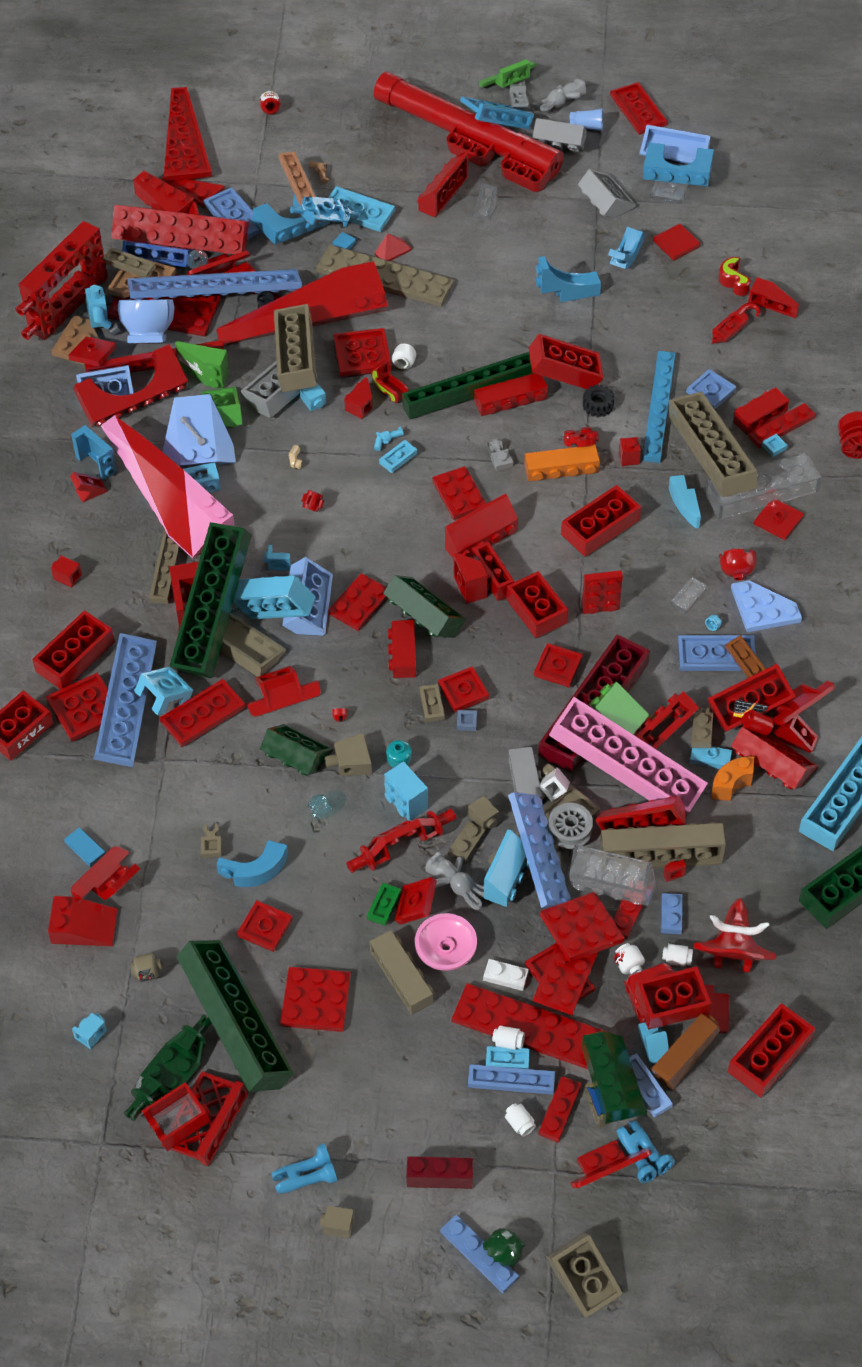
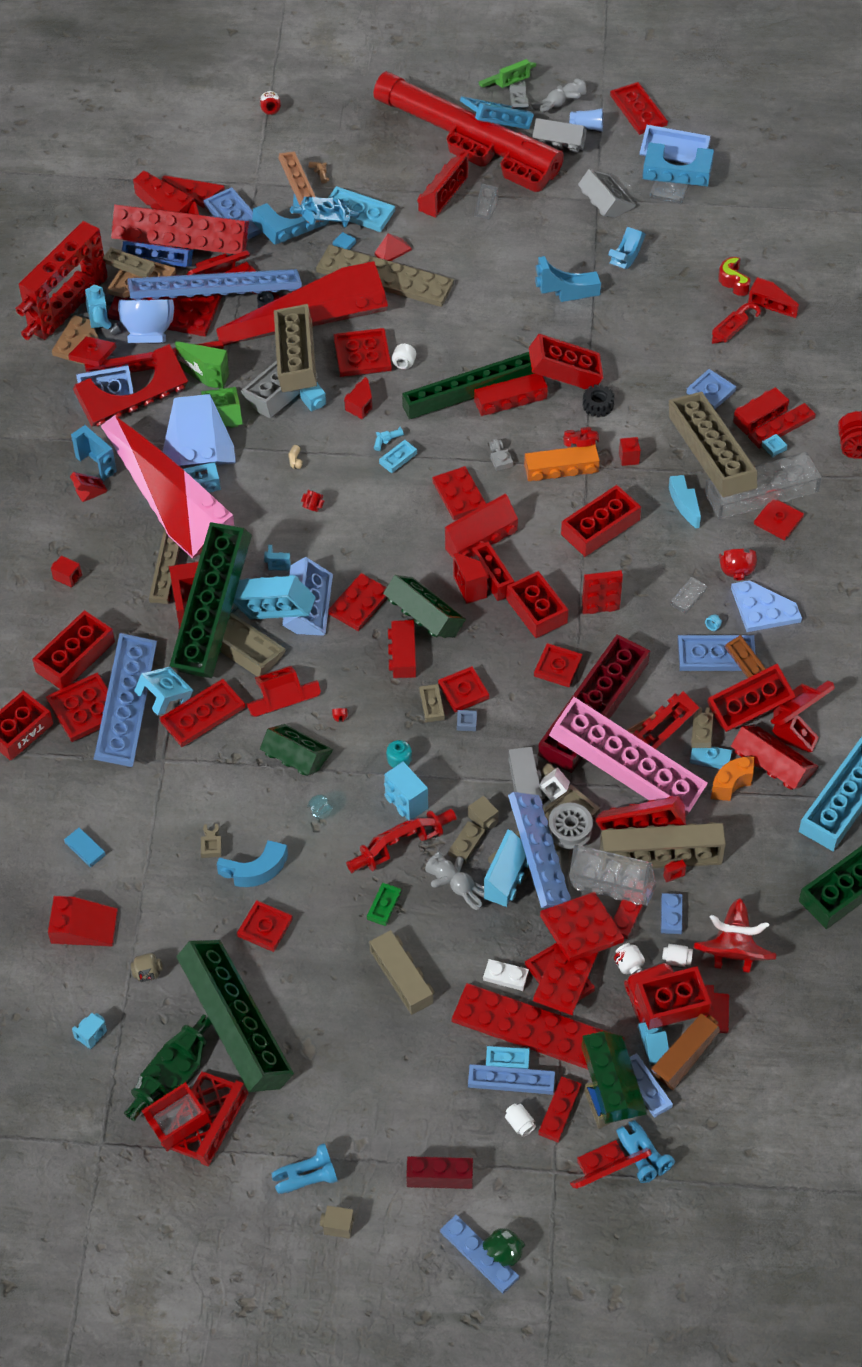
(105, 876): red plate -> none
(184, 146): red wing -> none
(194, 255): clear light blue piece -> none
(201, 441): light grey hinge -> none
(315, 999): red plate -> none
(350, 757): dark tan torso -> none
(387, 382): red animal -> none
(415, 900): red plate -> none
(442, 932): bright pink dish -> none
(508, 1037): white brick -> none
(584, 1274): dark tan slope -> none
(619, 707): bright green brick -> none
(658, 407): dark azure plate -> none
(676, 242): red tile -> none
(742, 707): black sticker -> none
(757, 722): red brick -> none
(771, 1050): red brick -> none

